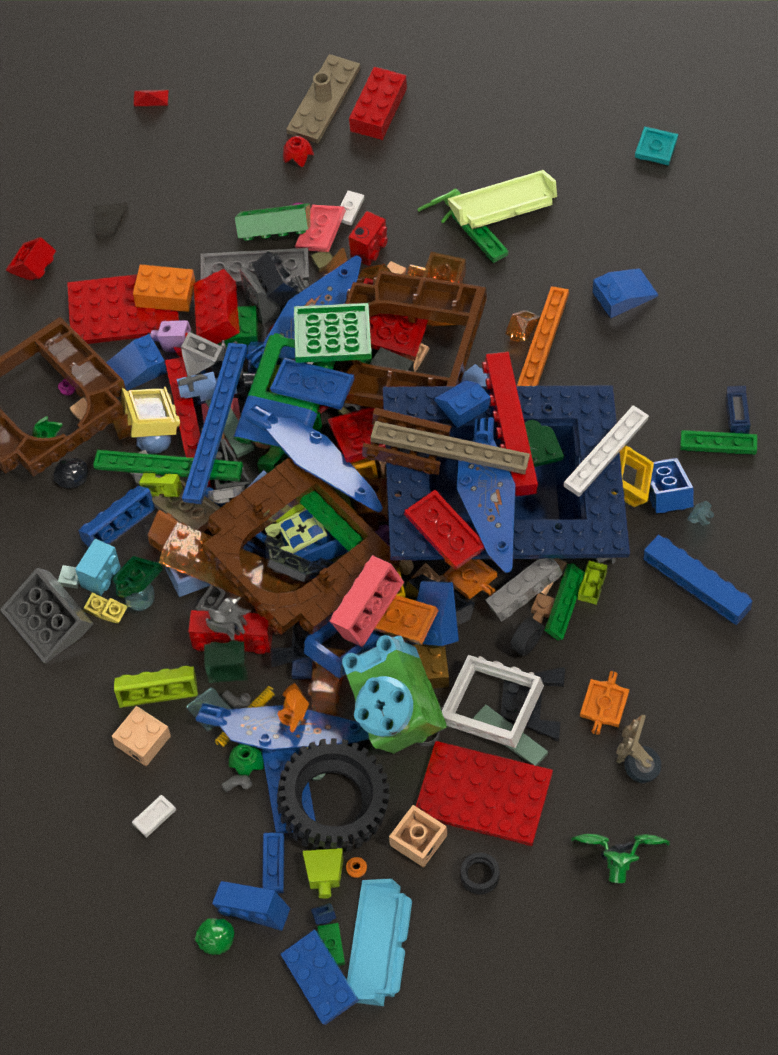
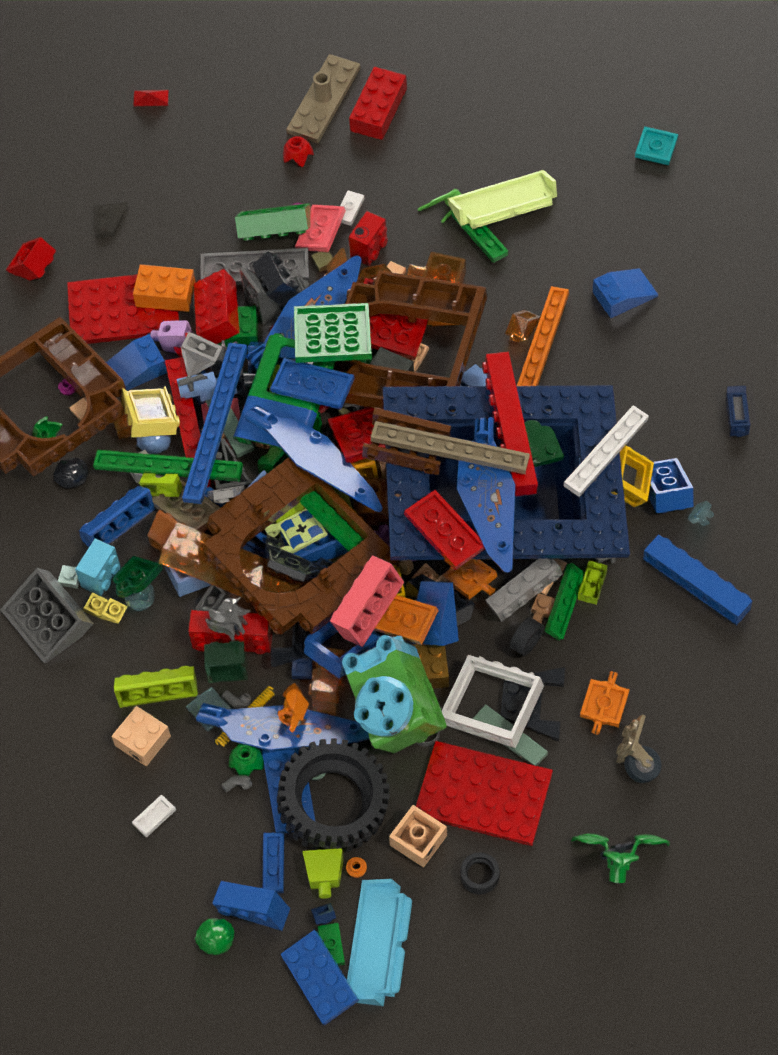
(463, 402): blue slope -> none
(718, 442): green plate -> none

